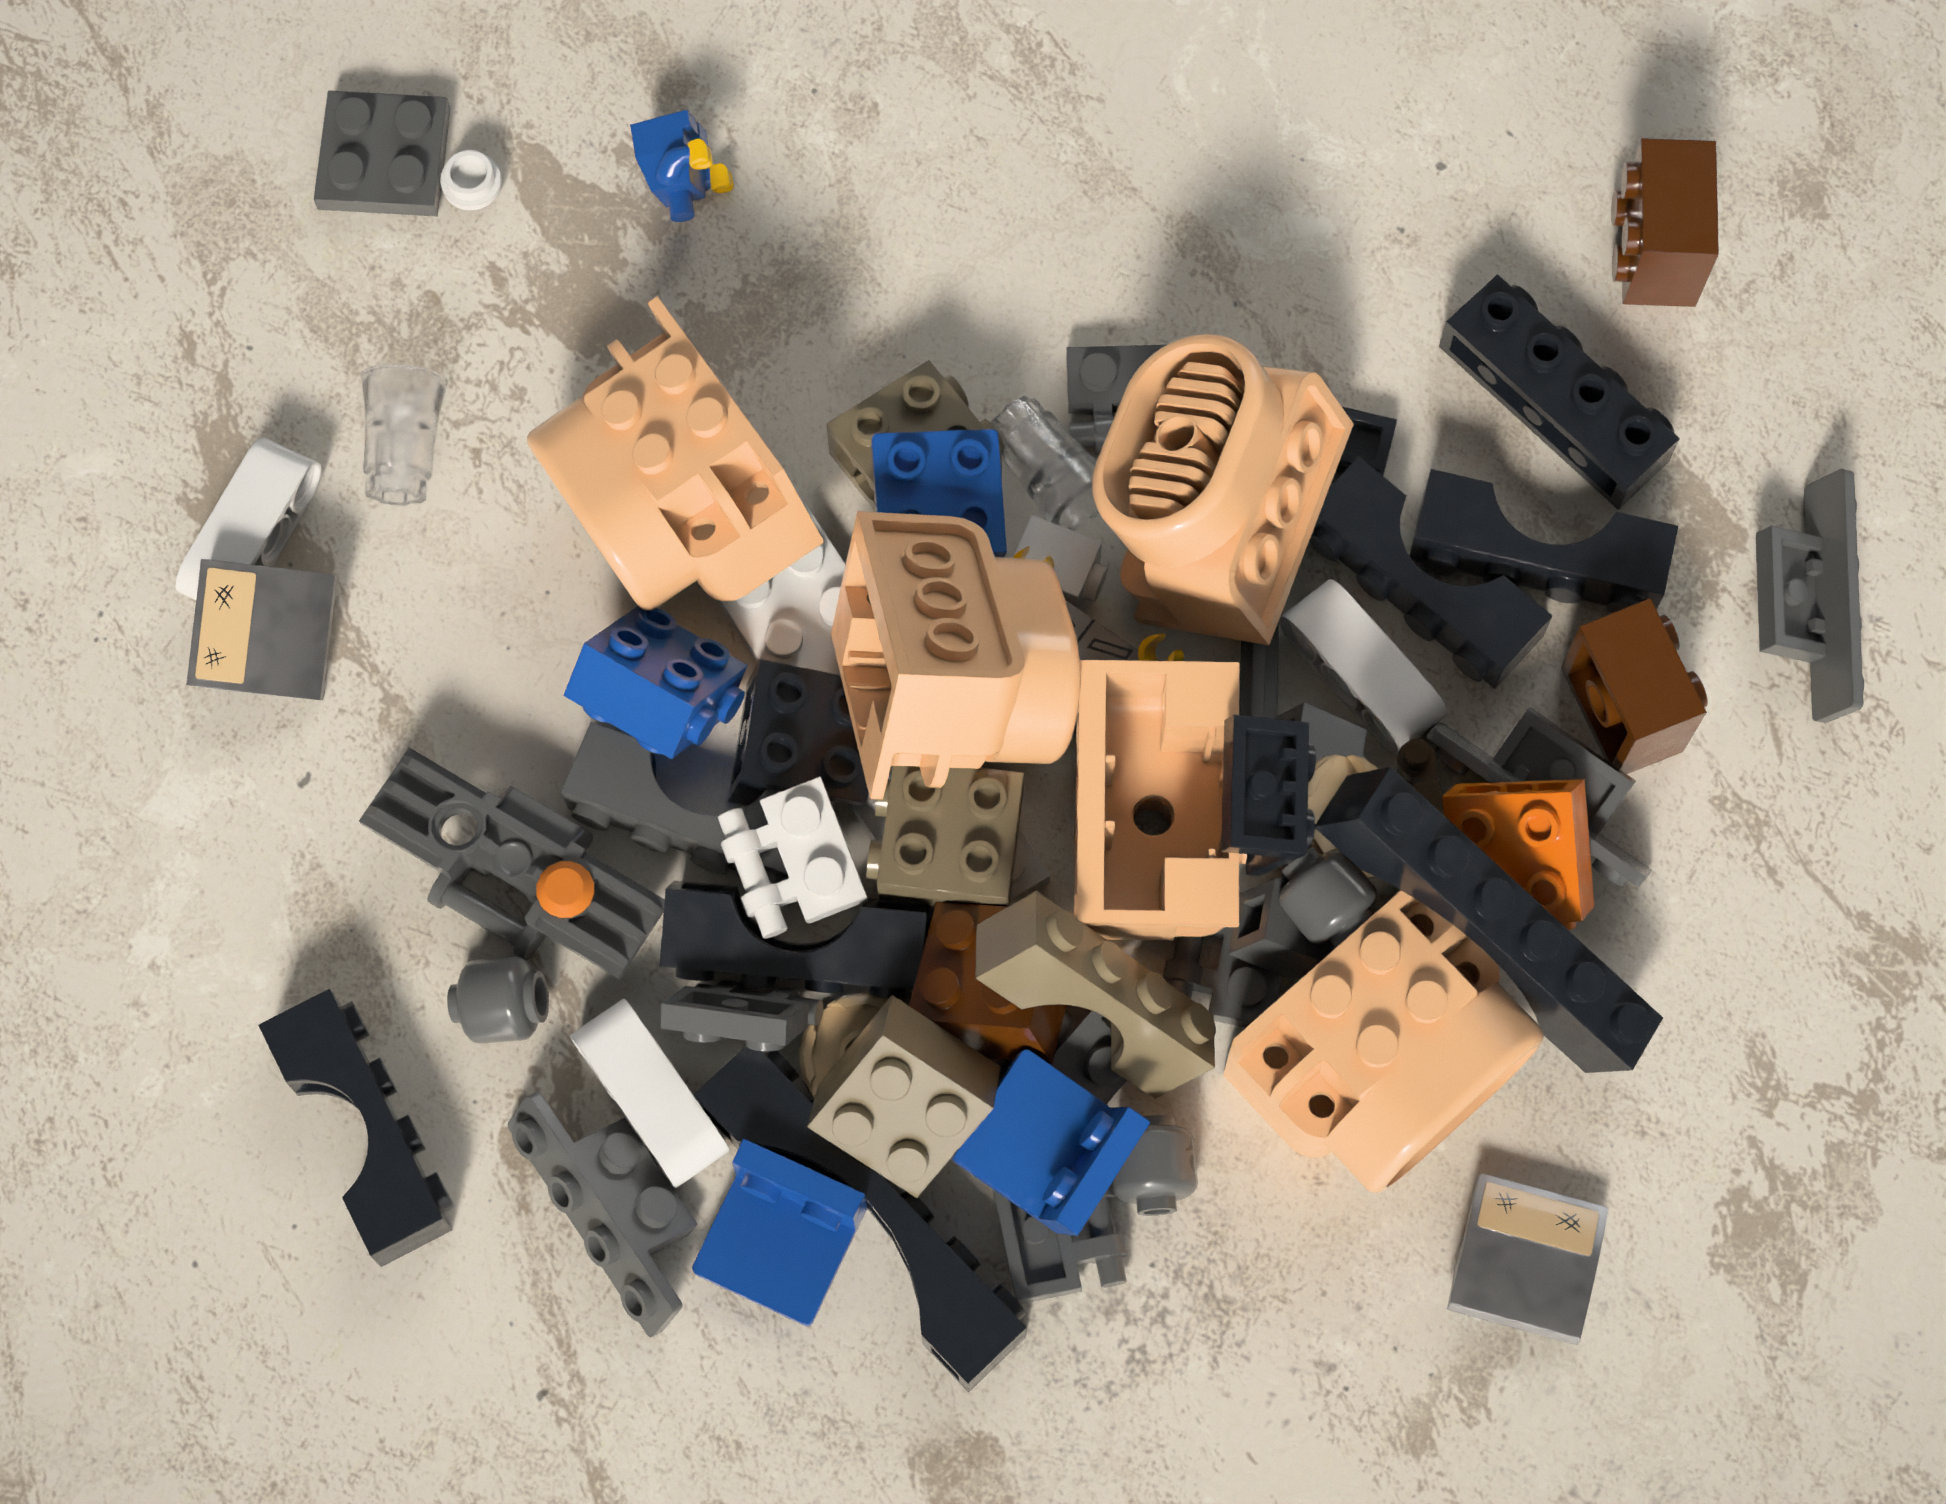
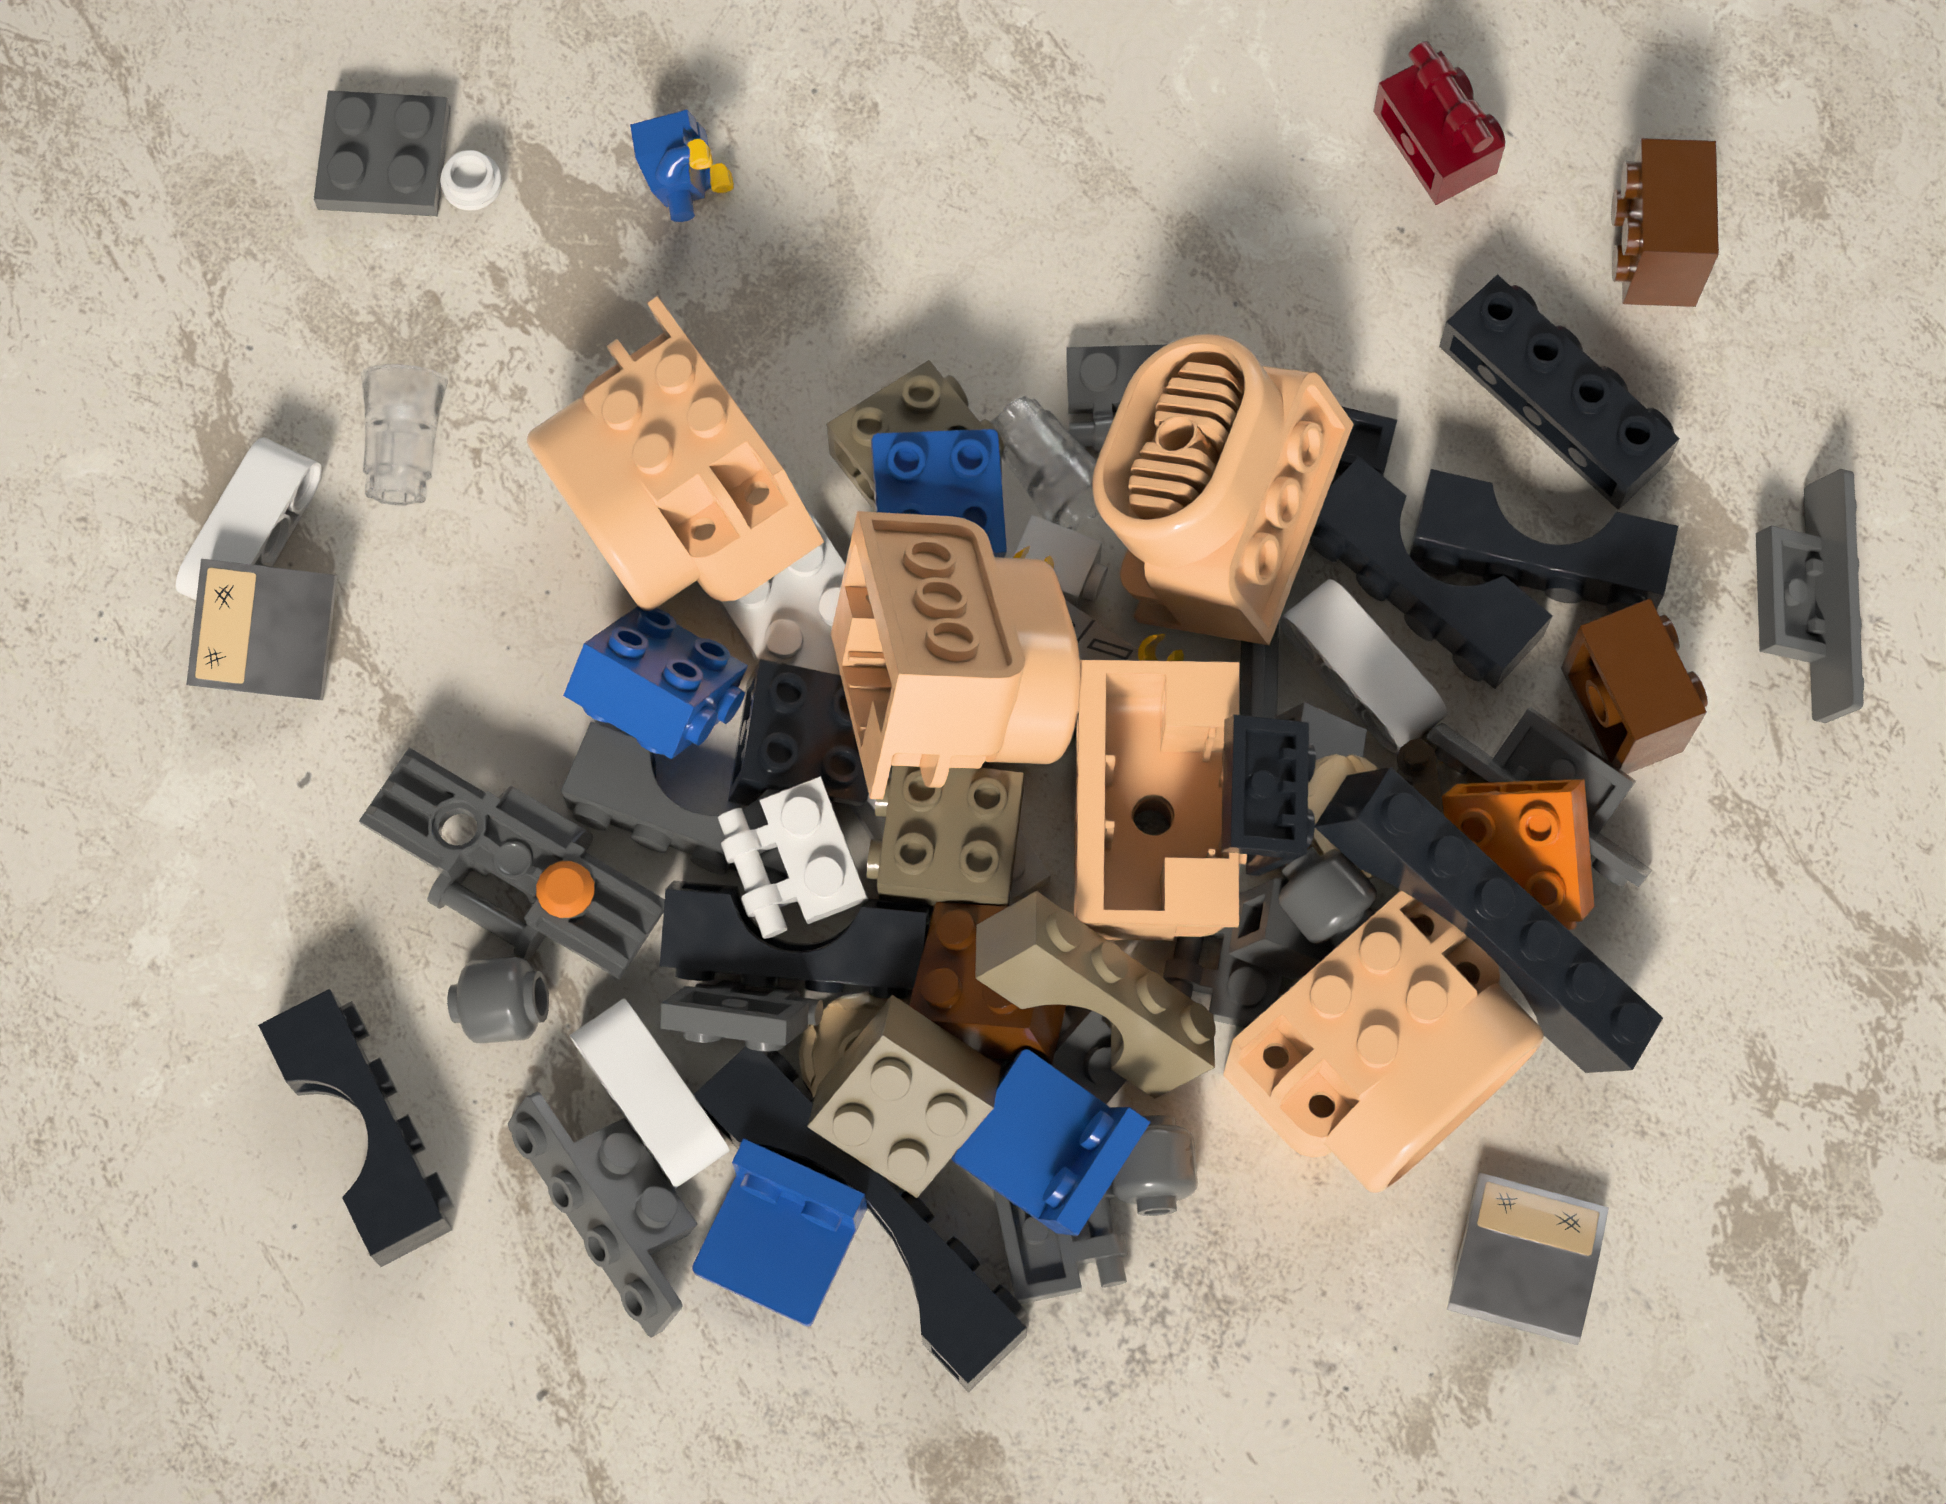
(1439, 124): none -> dark red brick

